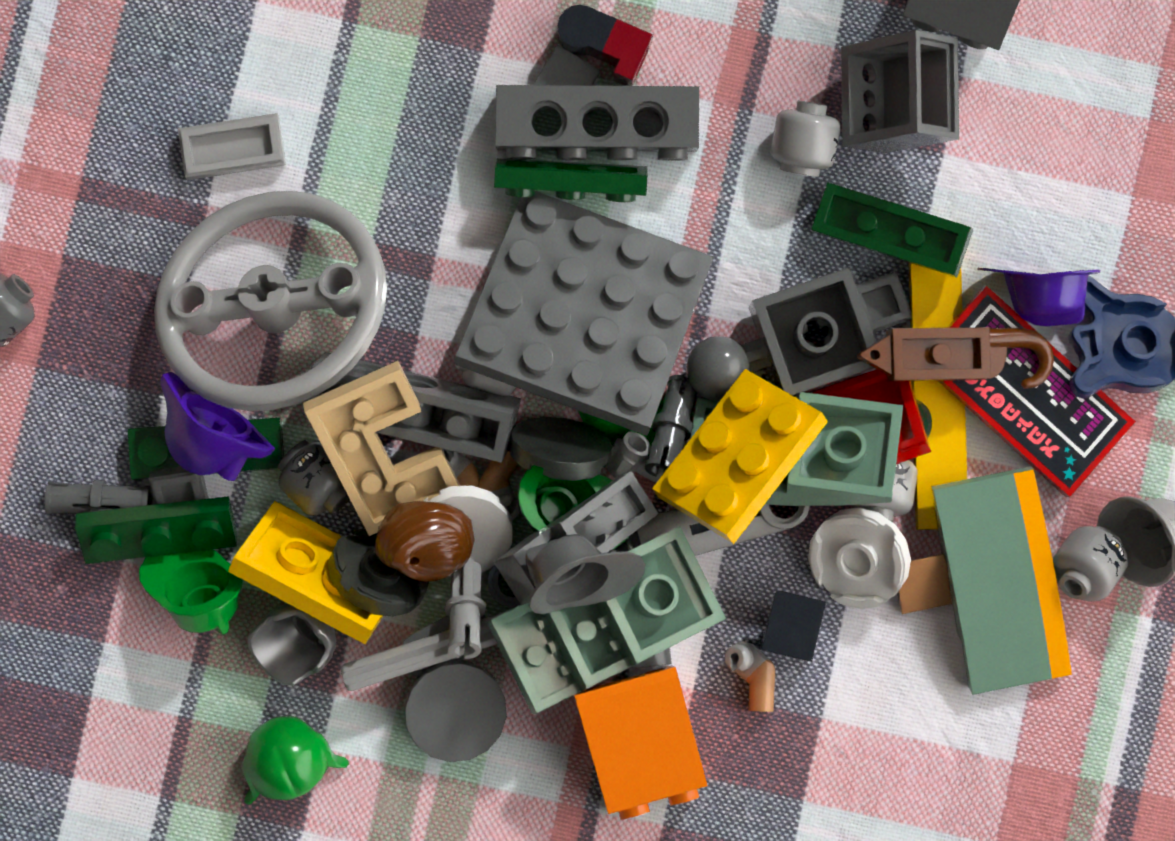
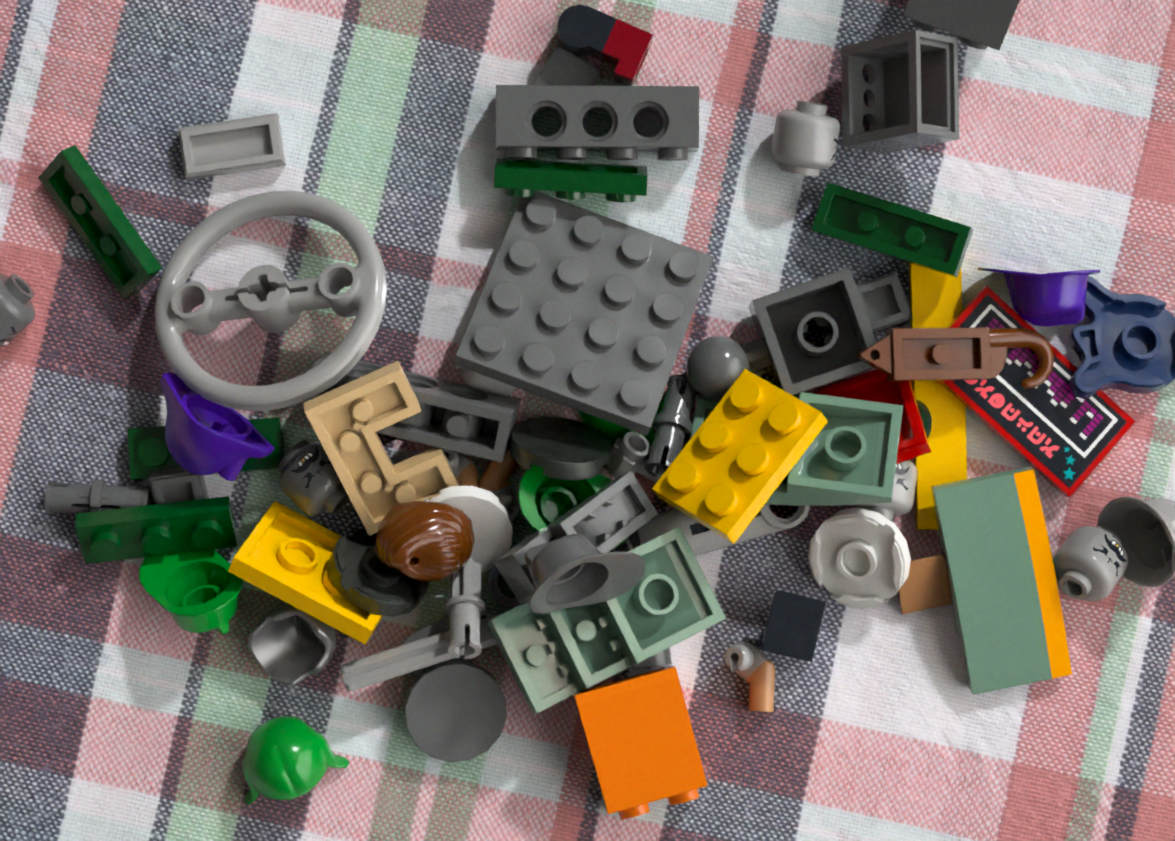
(99, 222): none -> dark green plate

